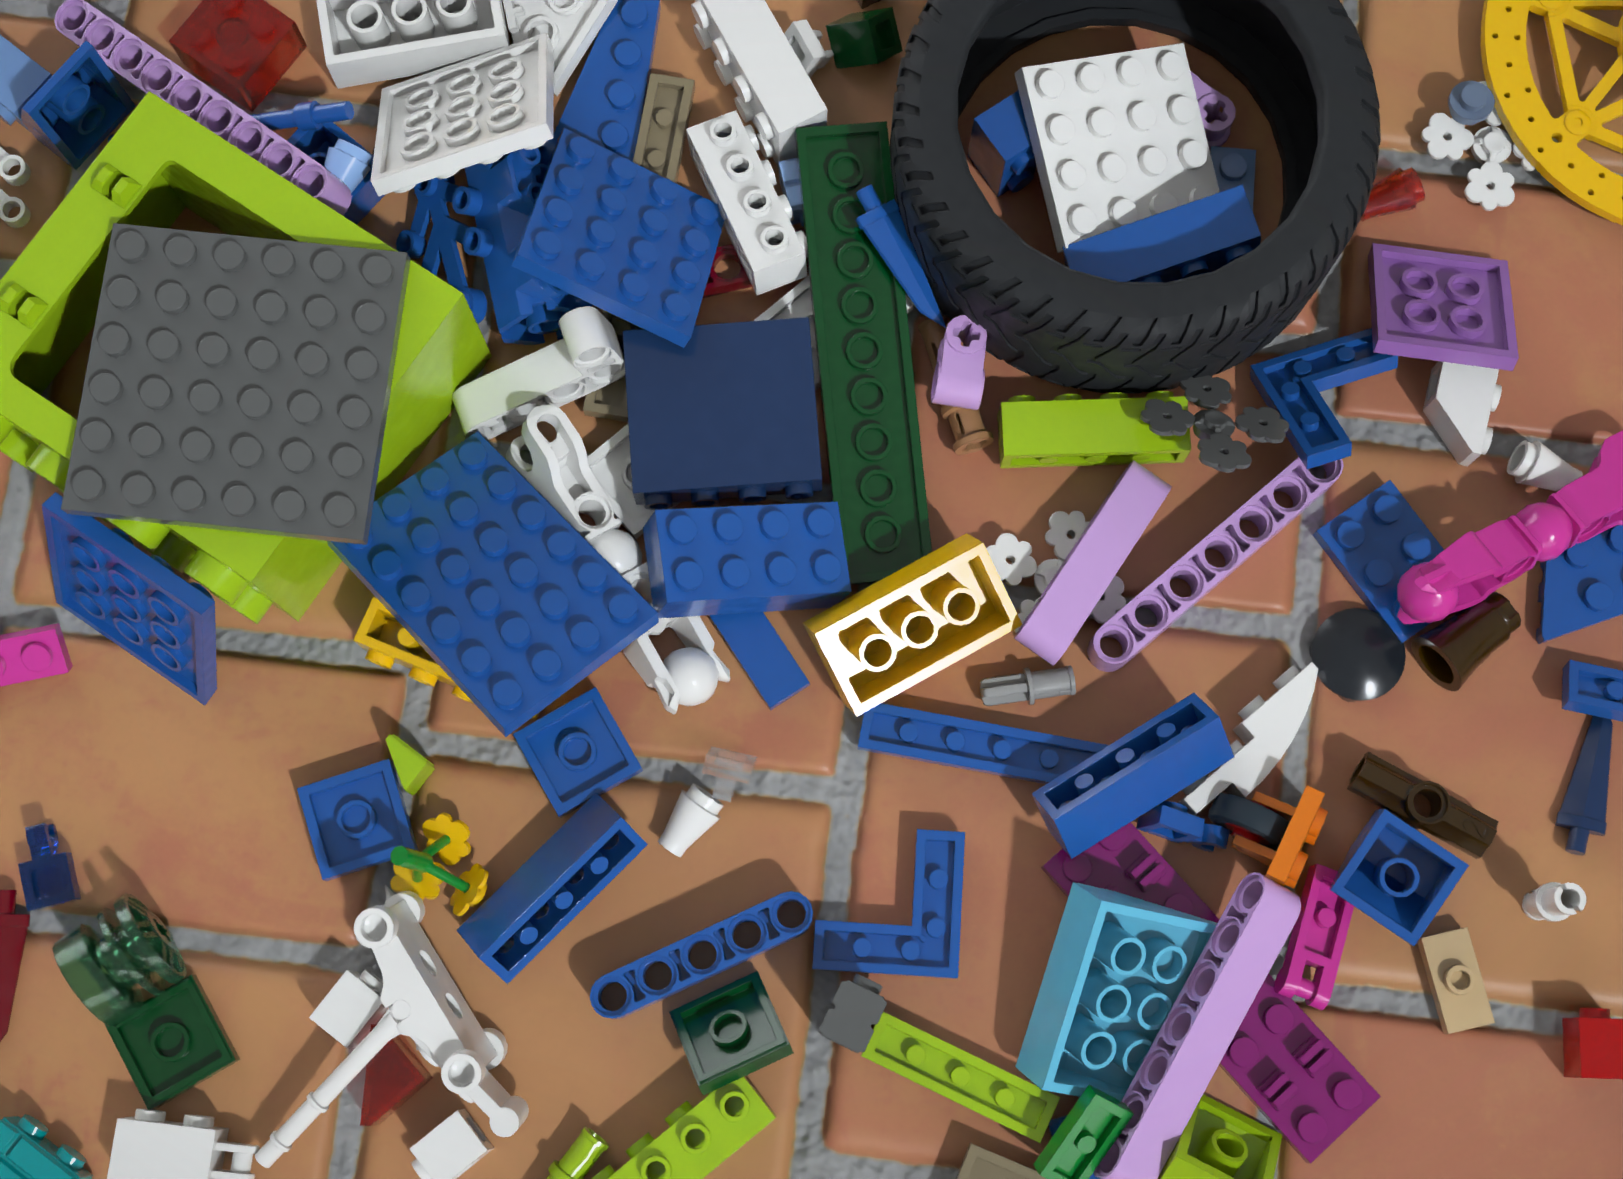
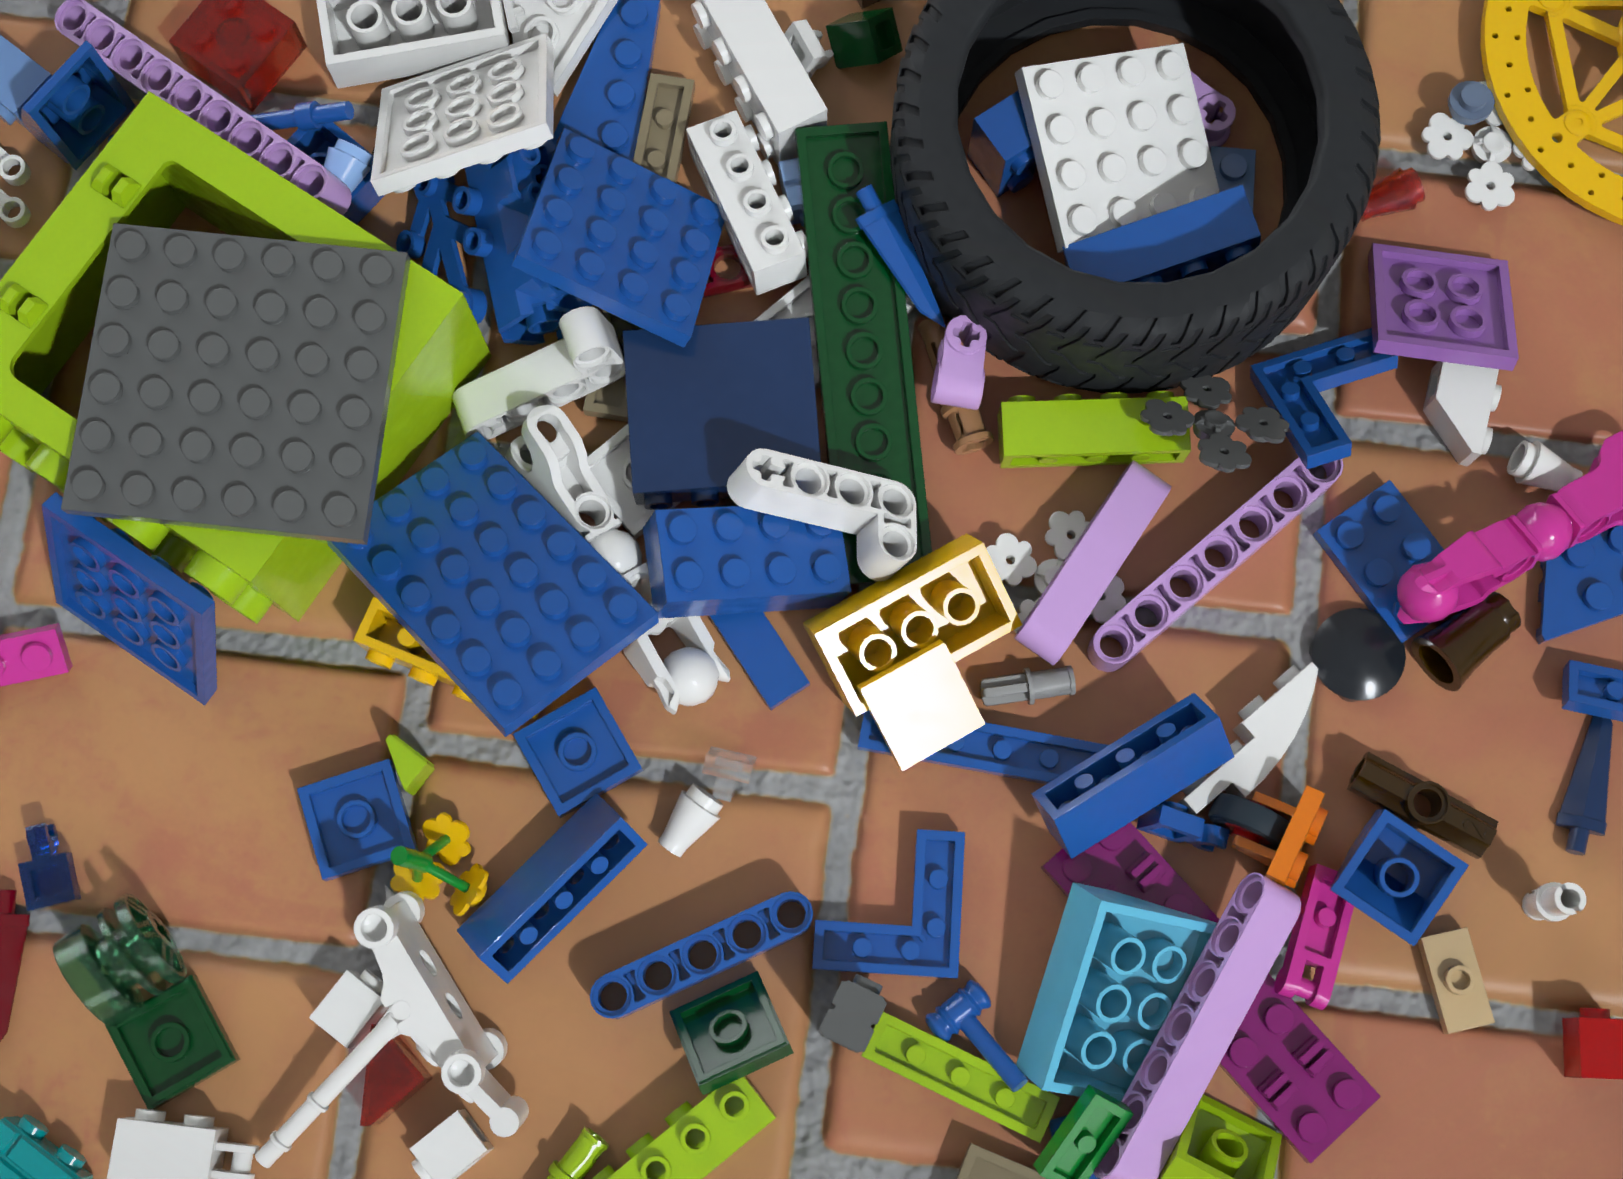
(834, 498): none -> white beam
(921, 704): none -> tile
(960, 1013): none -> blue piece

